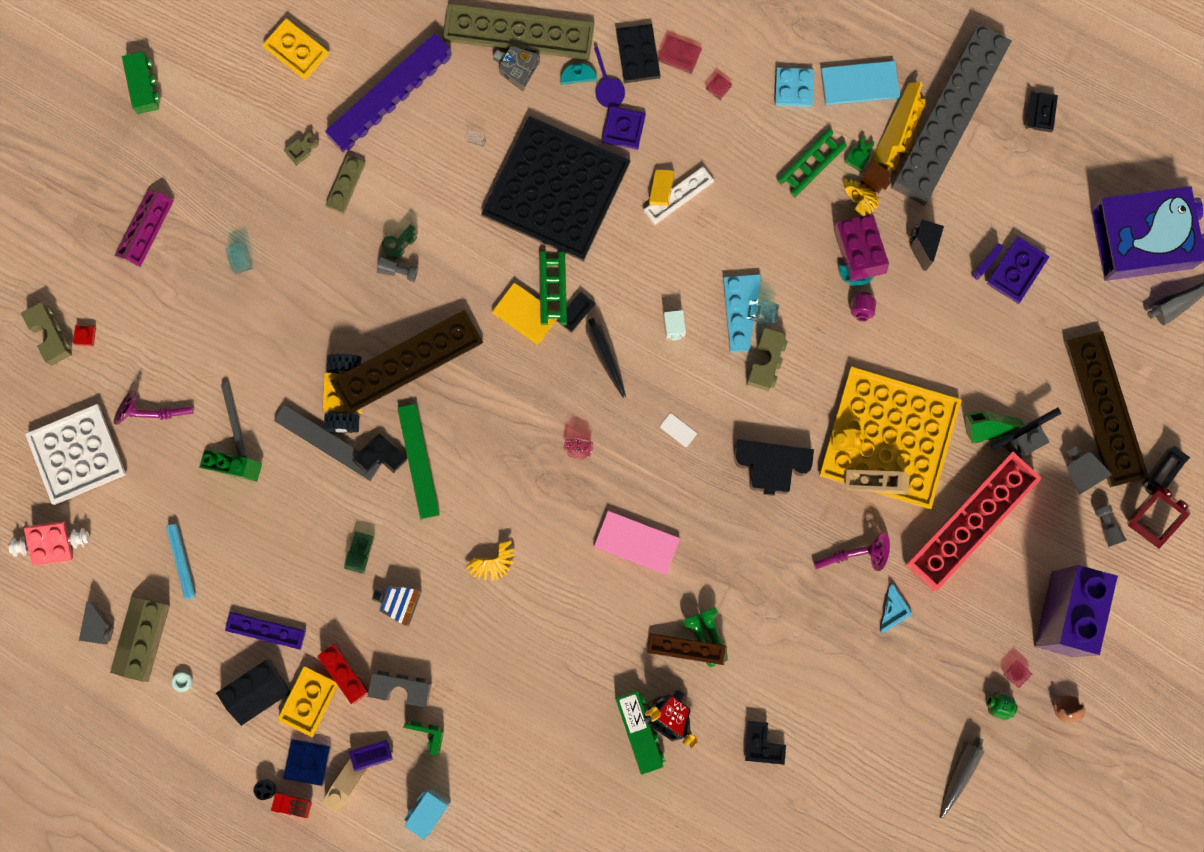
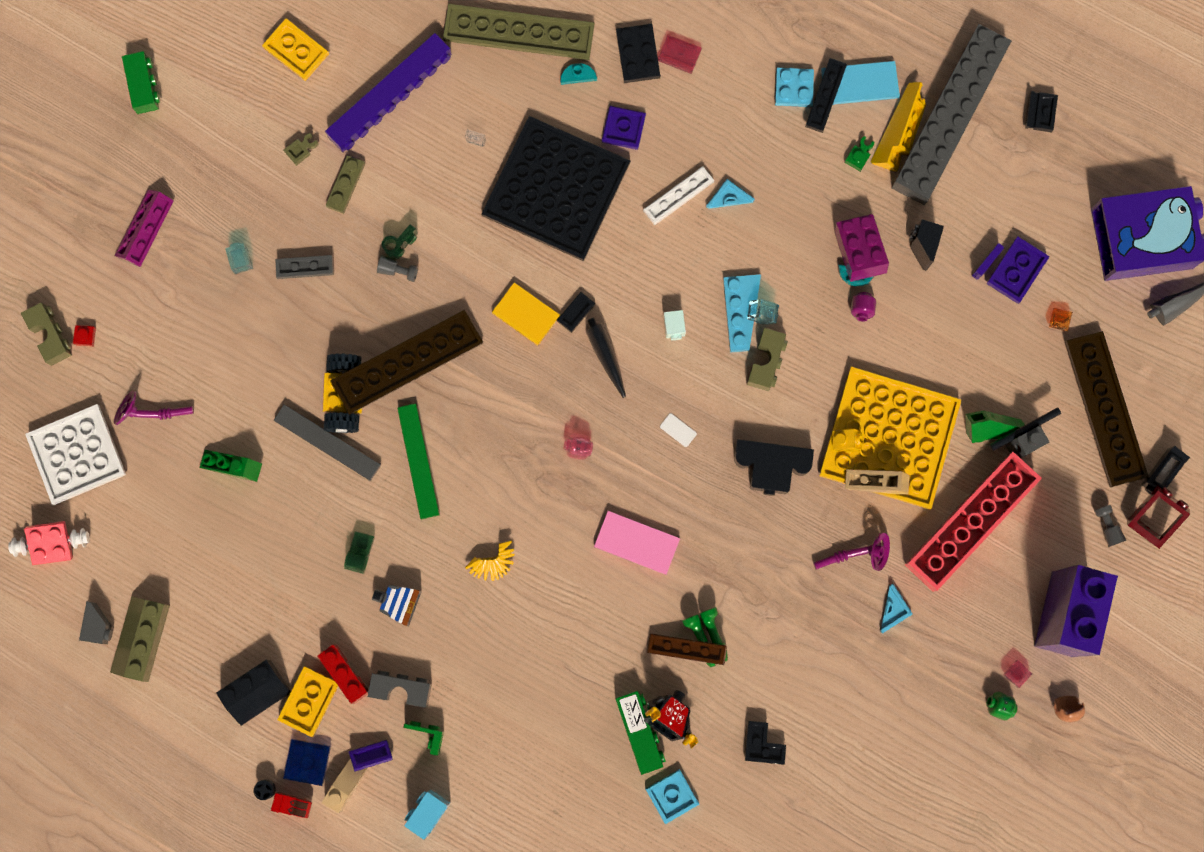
(180, 561): medium azure axle -> none
(182, 681): light aqua tile -> none
(233, 420): dark grey bar -> none
(265, 630): dark purple tile -> none
(304, 267): none -> dark grey plate
(379, 450): black plate -> none
(517, 65): dark grey torso -> none
(544, 296): green bar -> none
(609, 91): dark purple piece -> none
(662, 187): yellow tile -> none
(672, 796): none -> medium azure tile
(719, 86): clear pink plate -> none
(729, 195): none -> medium azure tile
(823, 162): green bar -> none
(826, 95): none -> black tile
(863, 196): yellow hair -> none
(876, 177): reddish brown brick -> none
(963, 771): dark grey piece -> none
(1060, 319): none -> clear orange tile
(1086, 470): dark grey torso -> none

